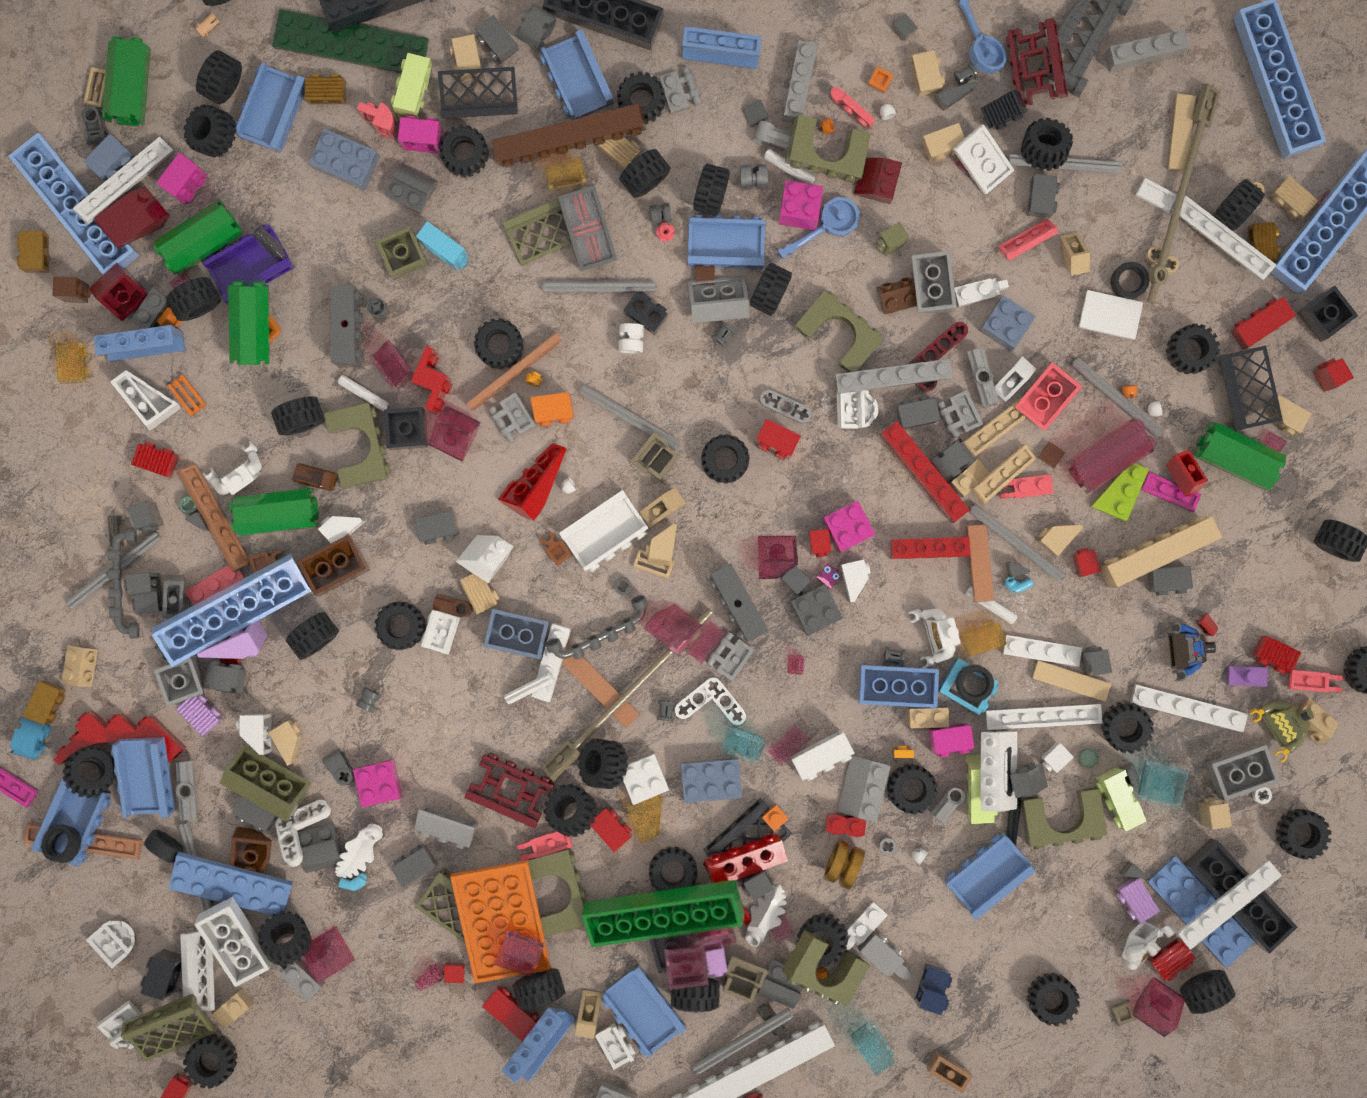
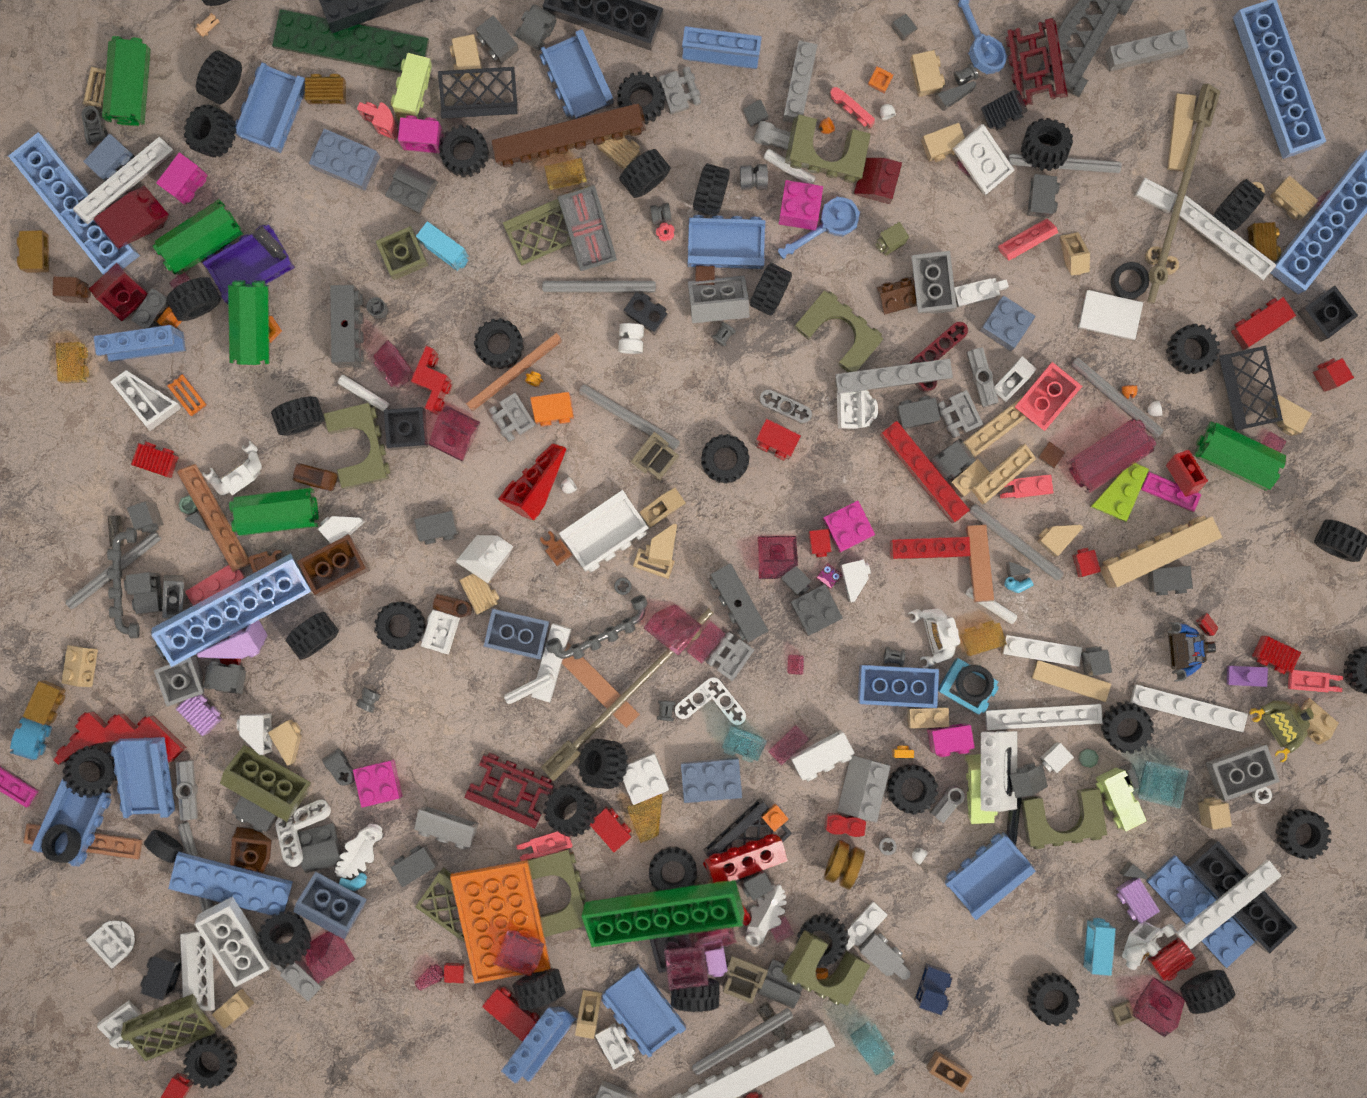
(329, 905): none -> sand blue brick
(1099, 947): none -> medium azure window

